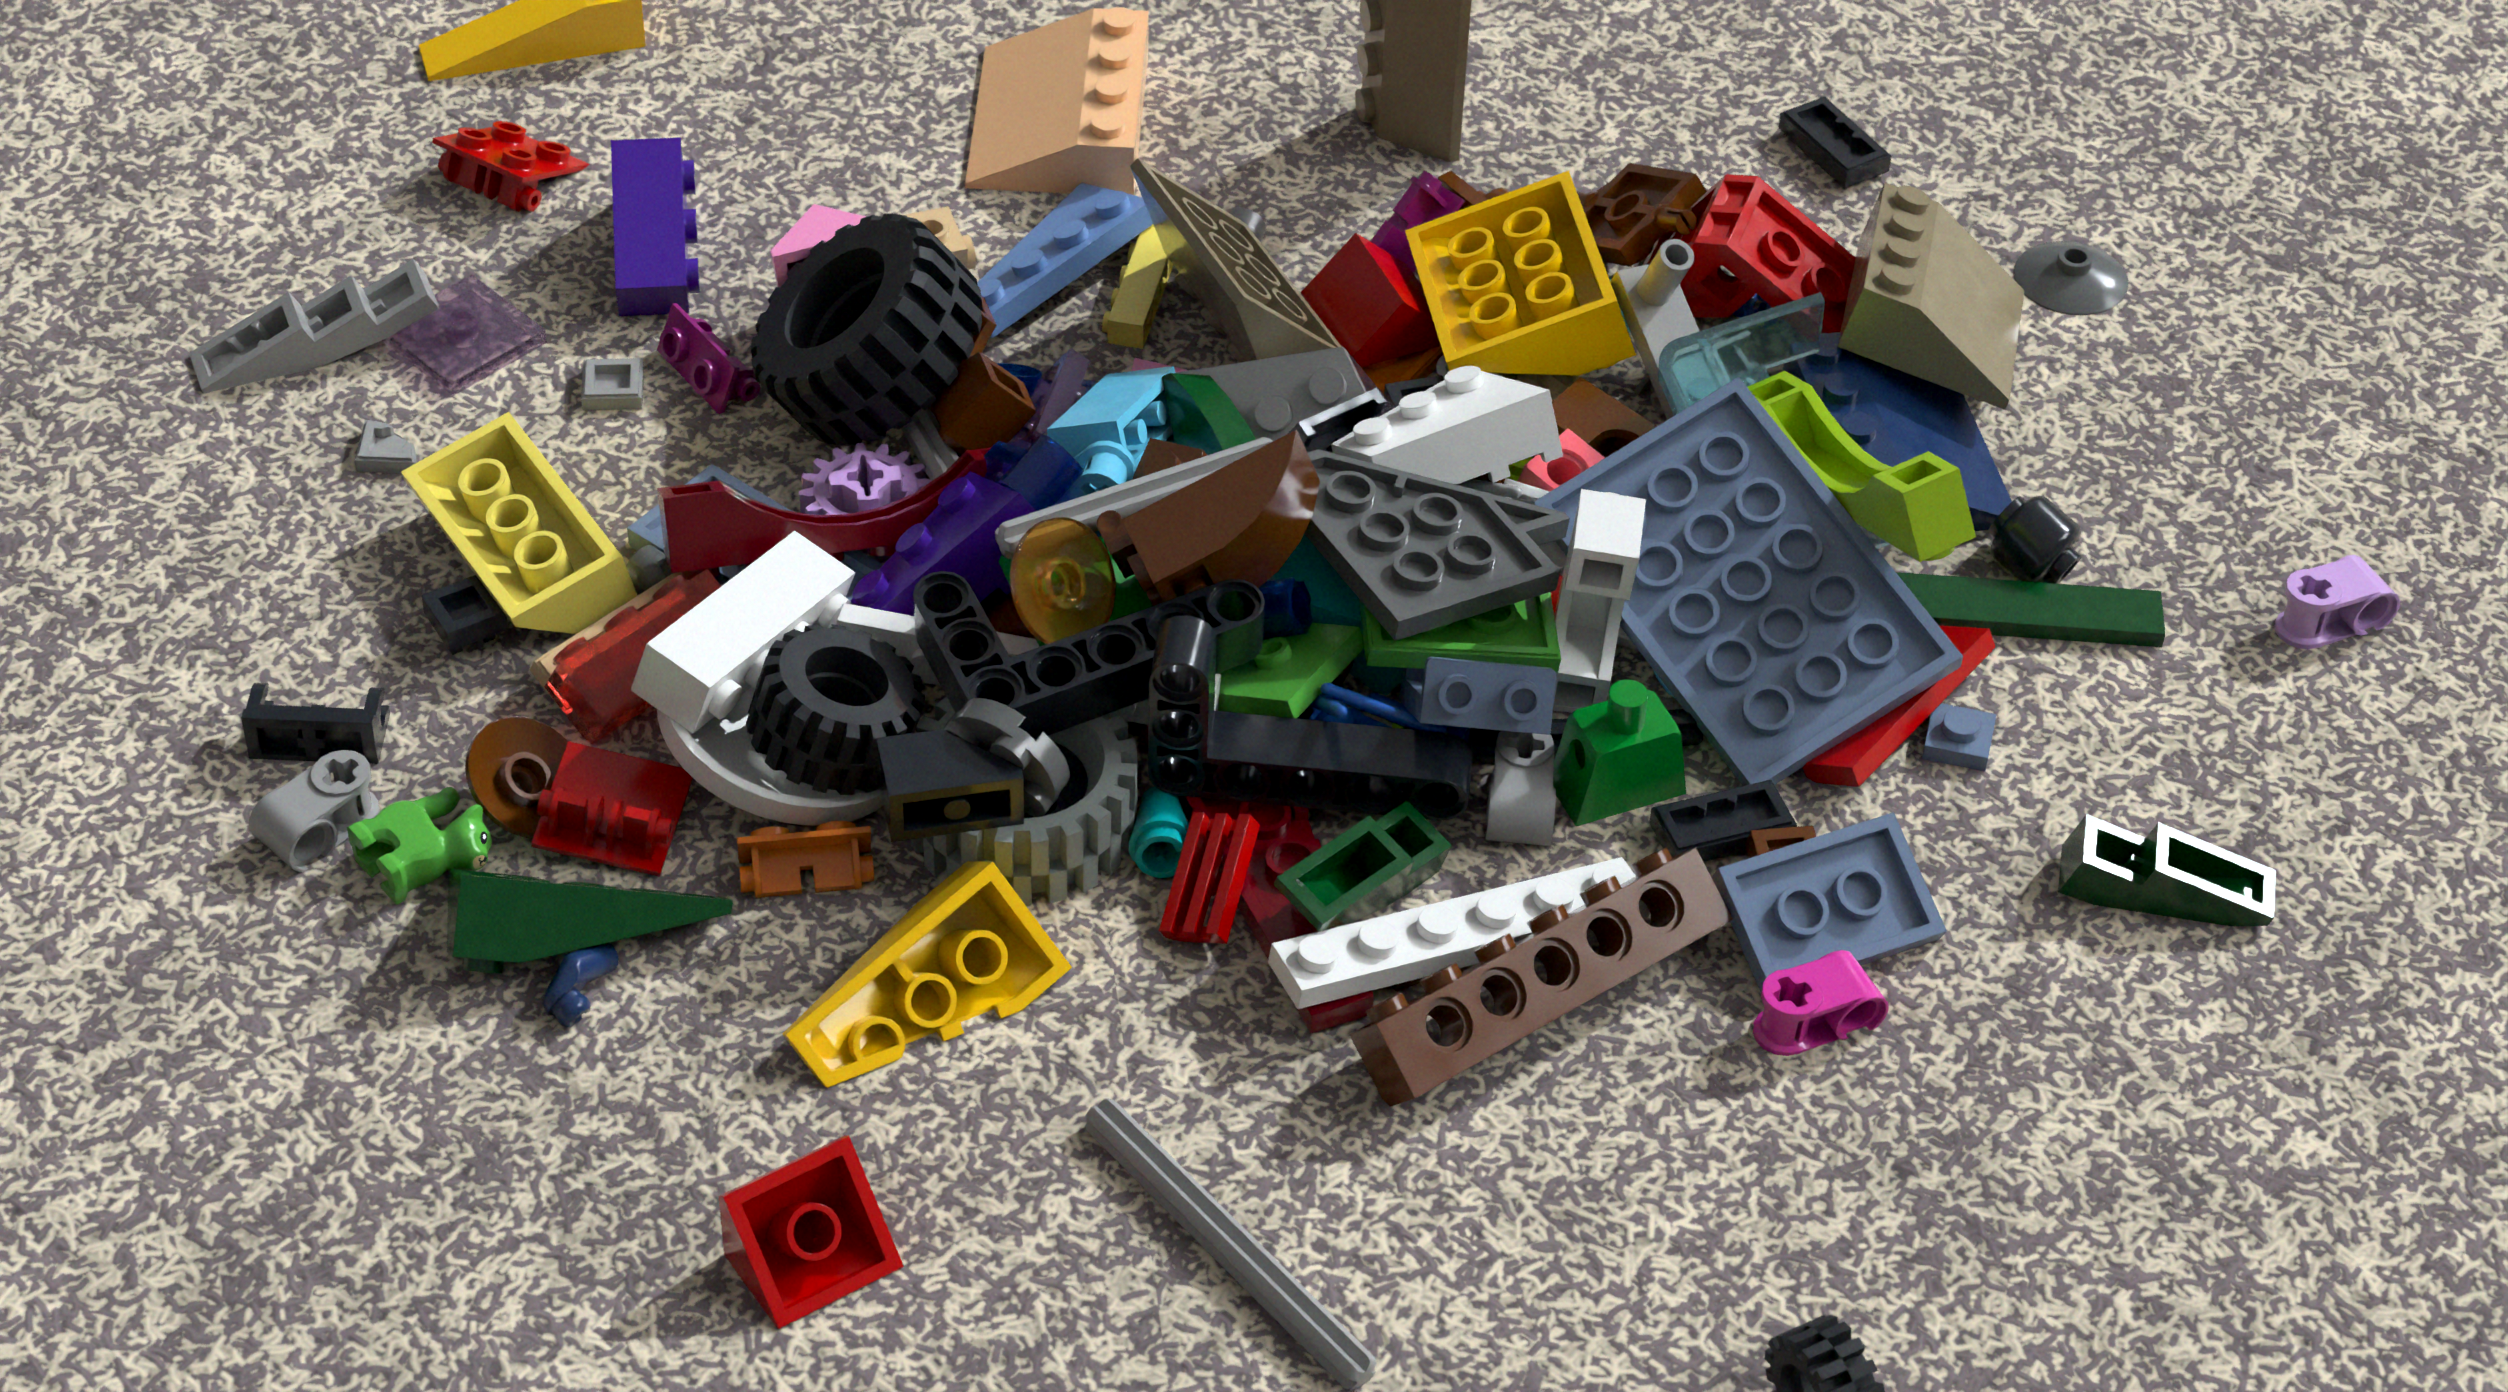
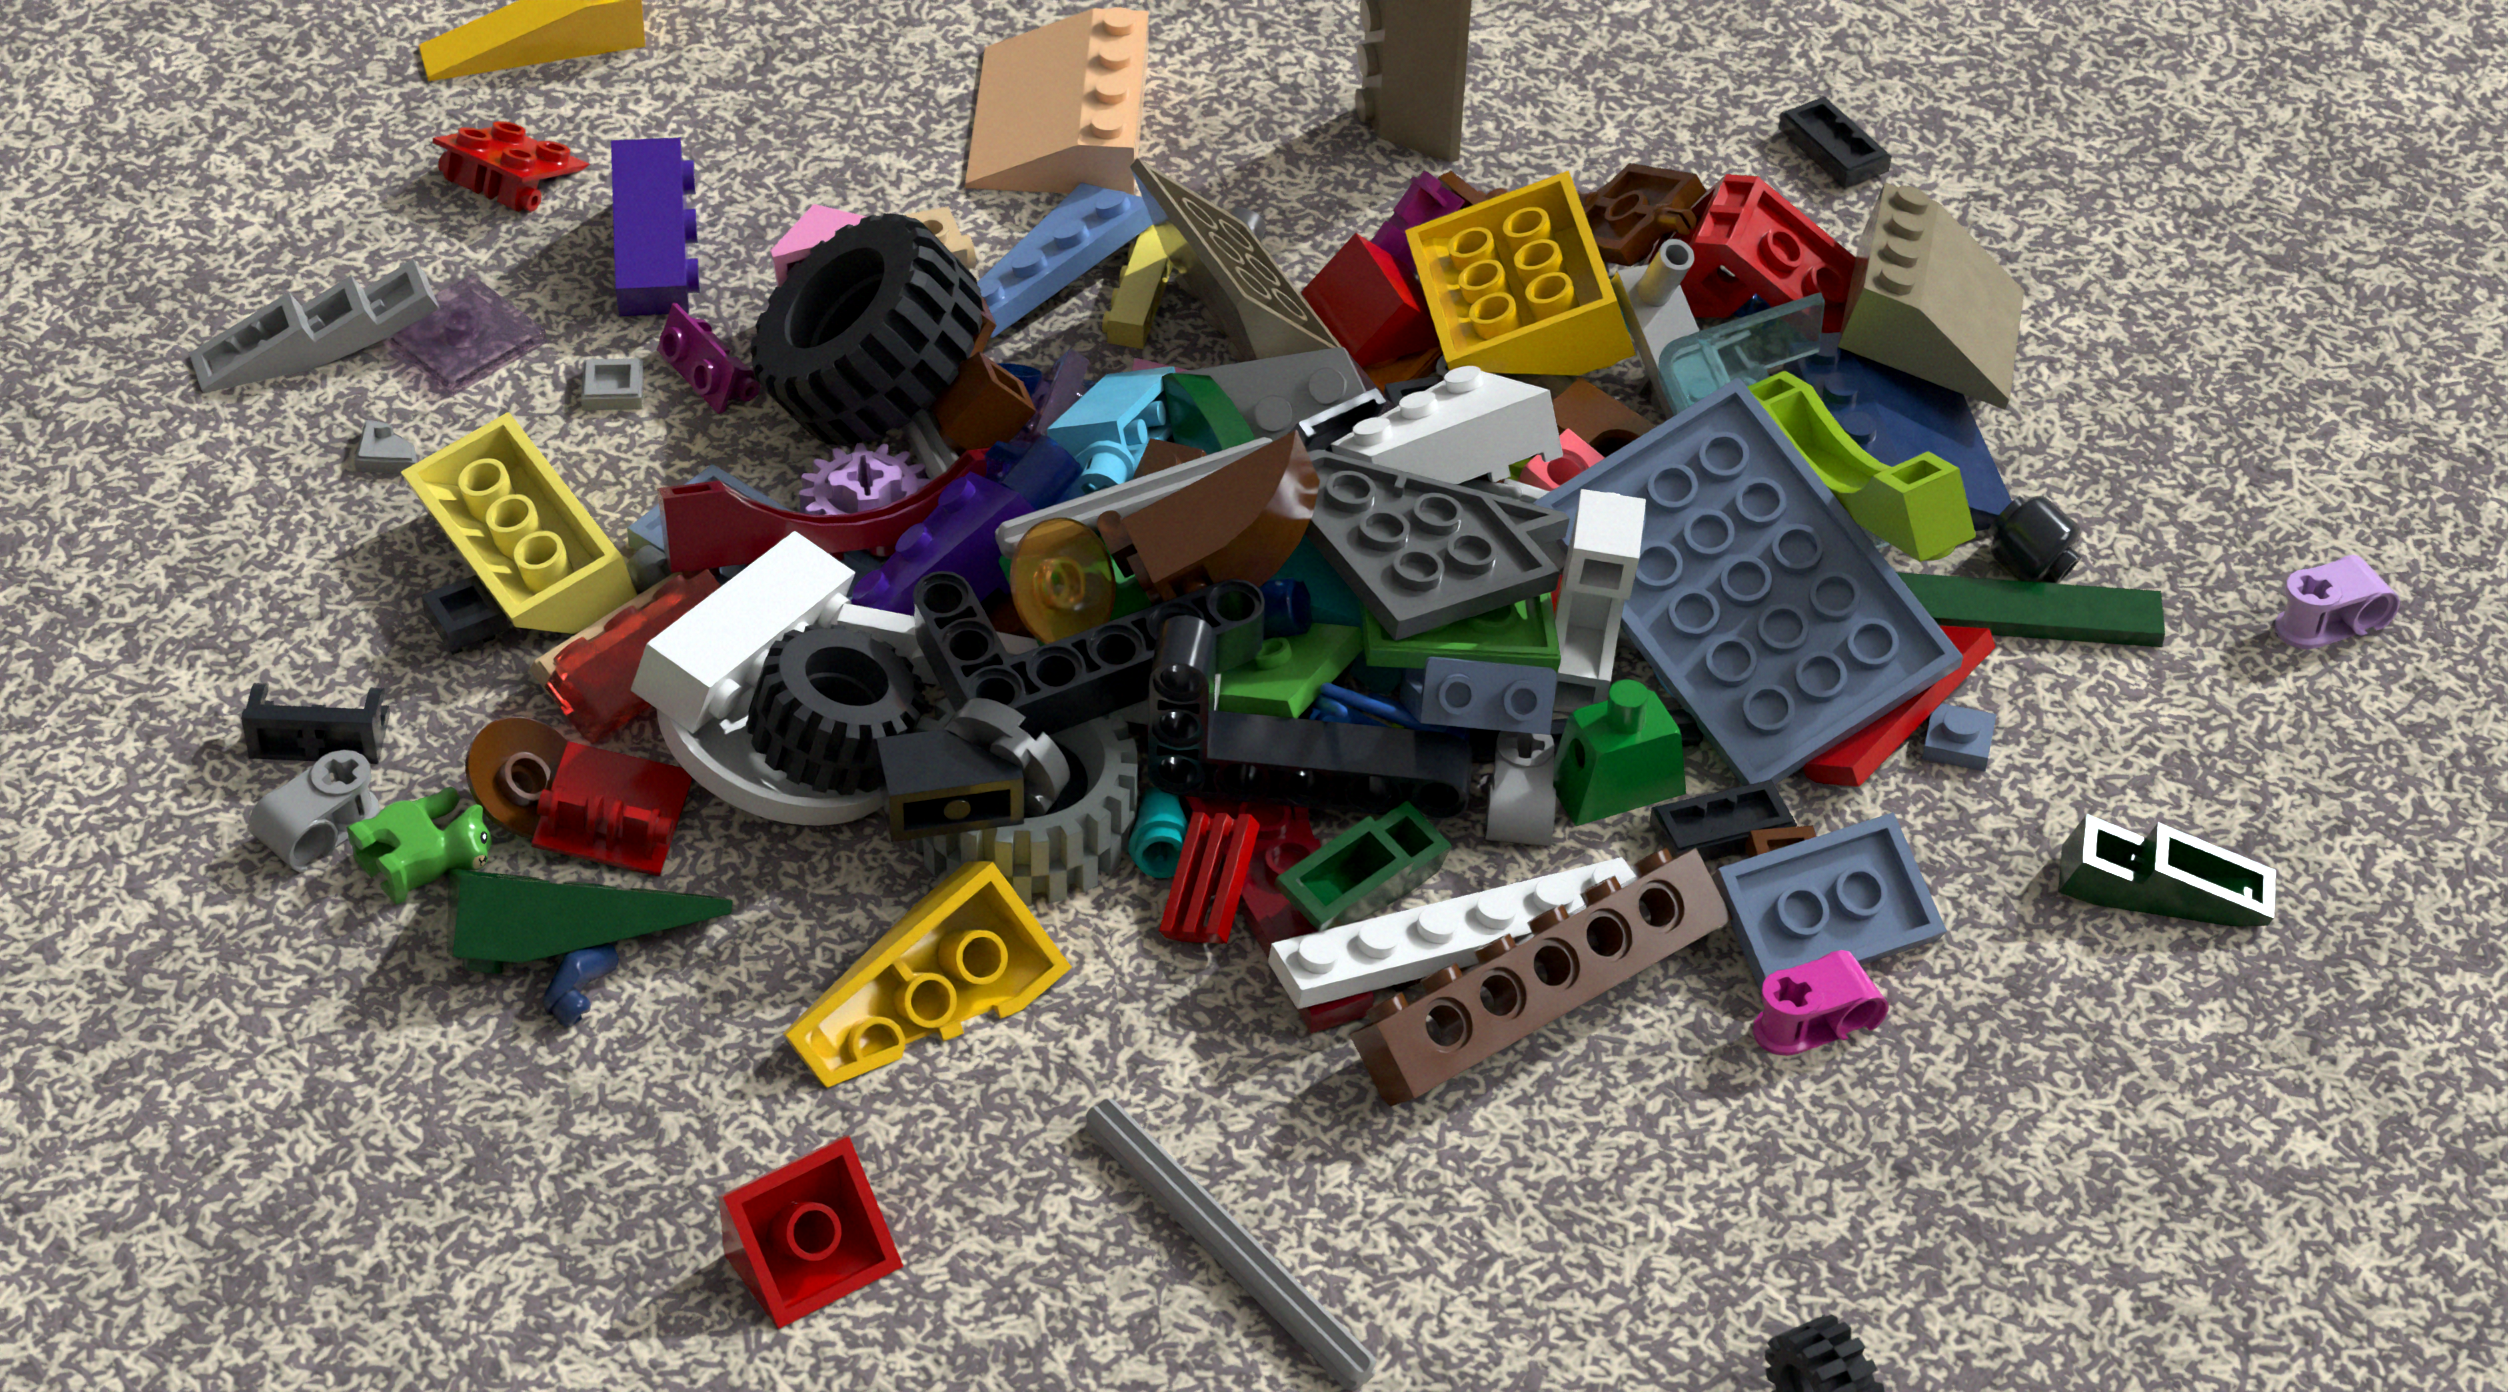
(781, 855): orange hinge -> none
(2071, 277): dark grey dish -> none

